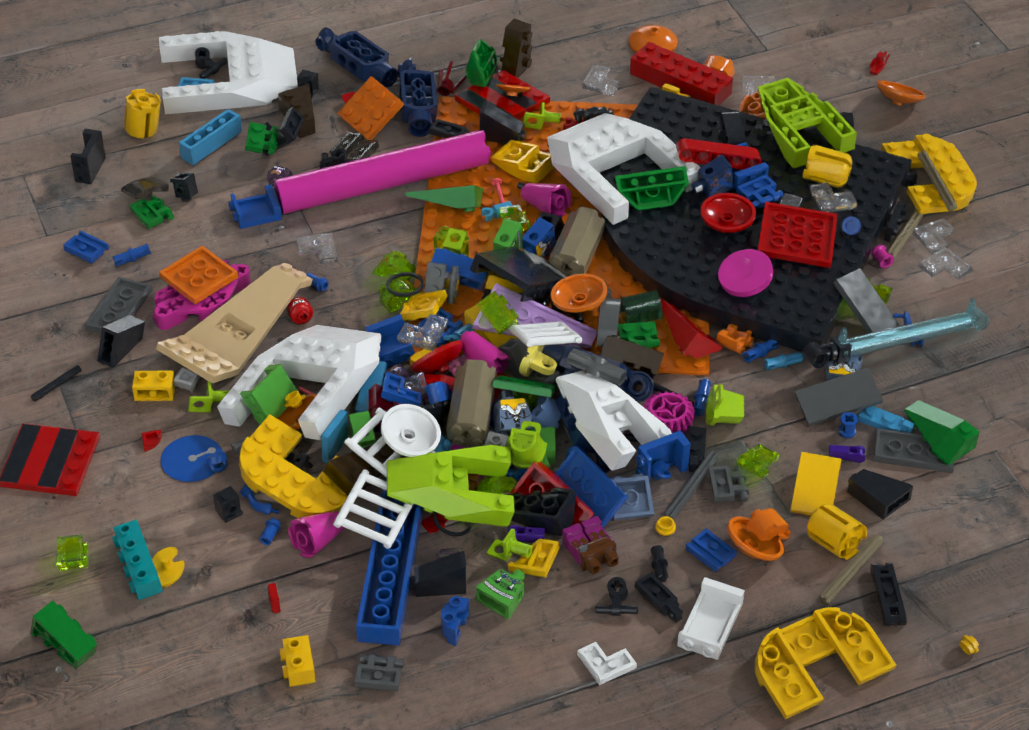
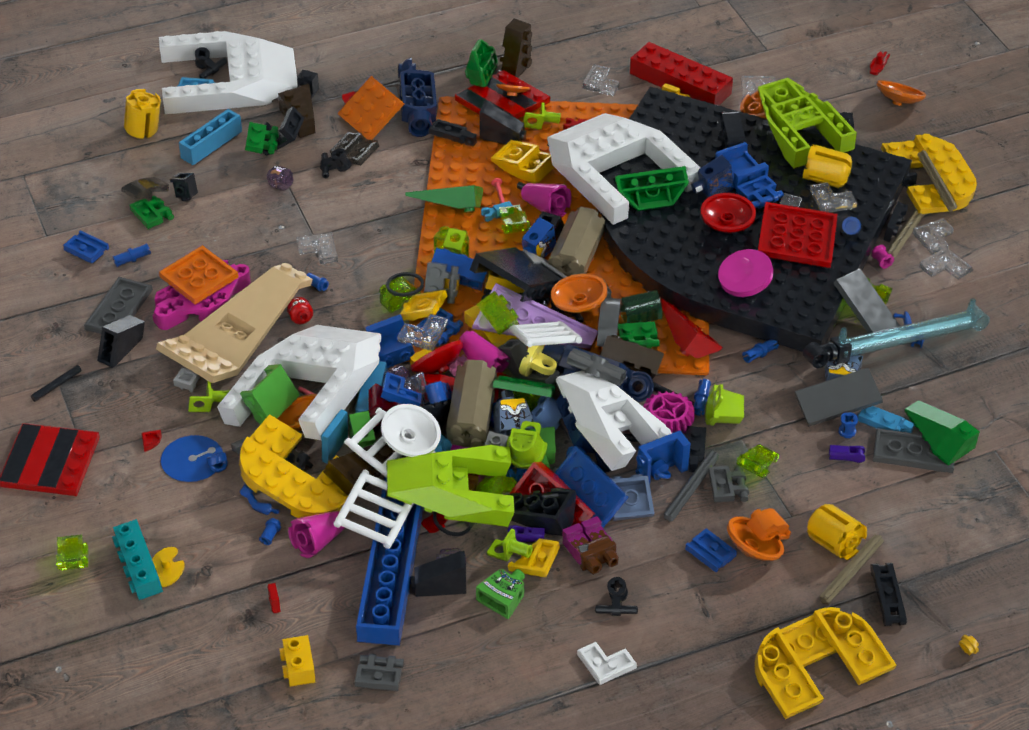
(63, 634): green wedge -> none
(88, 163): black panel -> none
(153, 386): yellow brick -> none
(227, 504): black brick -> none
(256, 209): blue panel -> none
(294, 399): yellow plate -> none
(358, 56): dark blue brick -> none
(382, 171): dark pink piece -> none
(394, 263): clear neon green cylinder -> none
(445, 86): dark red plant -> none
(453, 615): blue cylinder -> none
(456, 335): dark azure bar -> none
(508, 236): bright green torso -> none
(590, 113): black piece -> none
(655, 34): orange dish -> none
(659, 563): black axle -> none
(659, 596): black hinge -> none
(665, 526): yellow plate -> none
(704, 152): red beam -> none
(711, 618): white panel -> none
(720, 64): orange cylinder -> none
(734, 339): orange cylinder -> none
(783, 360): dark azure axle -> none
(815, 482): yellow slope -> none
(879, 492): black slope -> none

